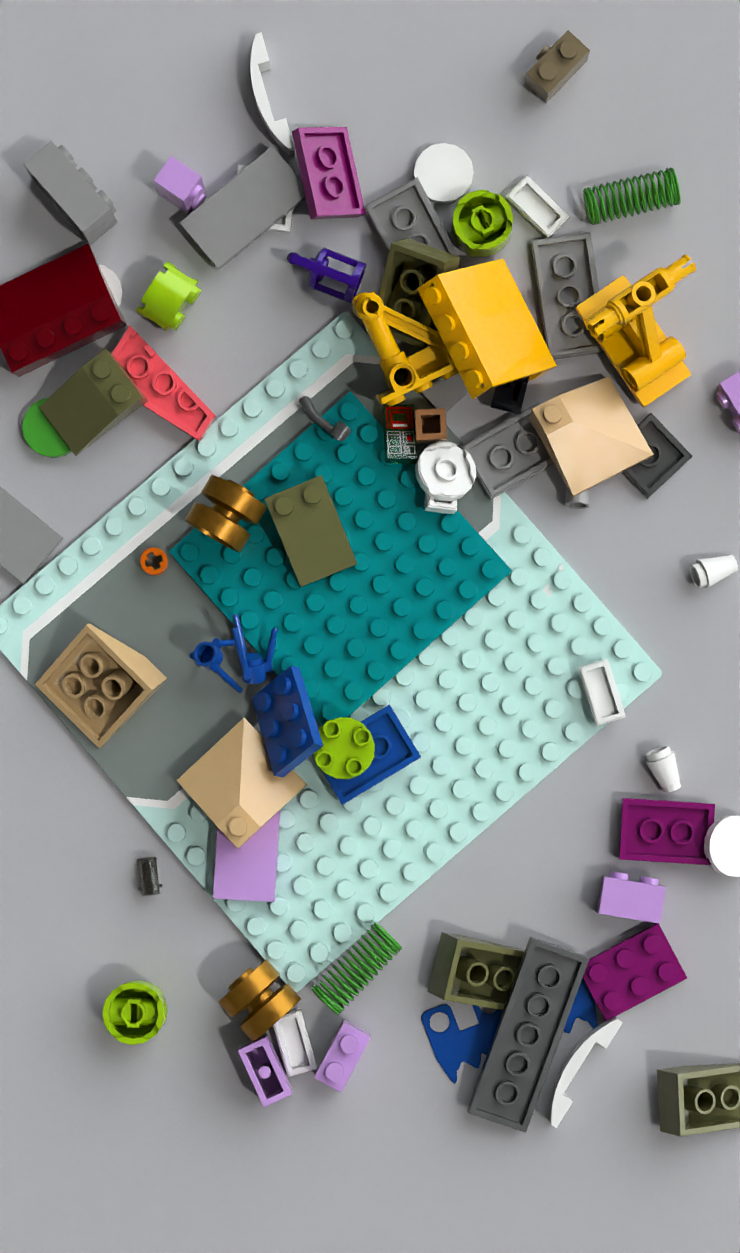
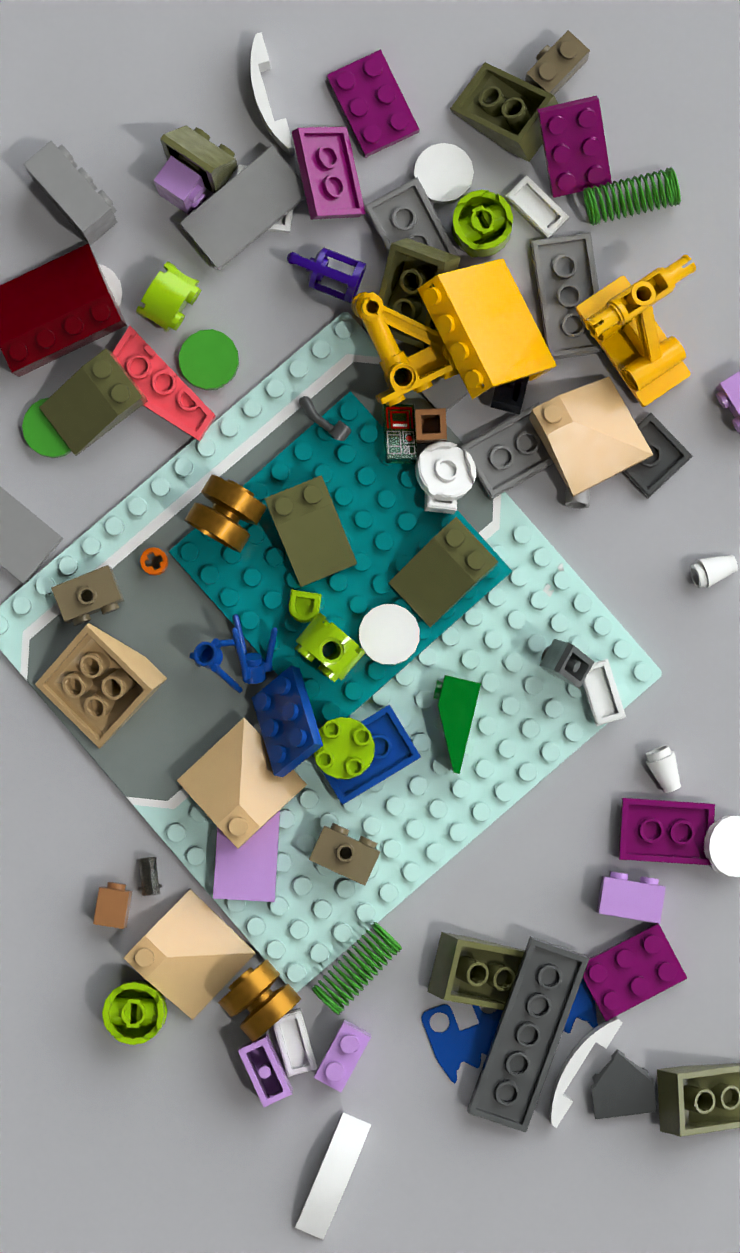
(88, 595): none -> dark tan brick
(113, 906): none -> medium nougat brick
(190, 954): none -> tan slope
(200, 155): none -> olive slope
(208, 359): none -> bright green tile
(304, 605): none -> lime tile
(333, 1176): none -> white slope
(344, 854): none -> dark tan brick
(345, 652): none -> lime brick
(373, 103): none -> magenta plate
(389, 634): none -> white tile
(443, 572): none -> olive slope
(456, 712): none -> green slope
(504, 110): none -> olive slope
(566, 662): none -> dark grey slope
(574, 146): none -> magenta plate
(622, 1089): none -> dark grey slope

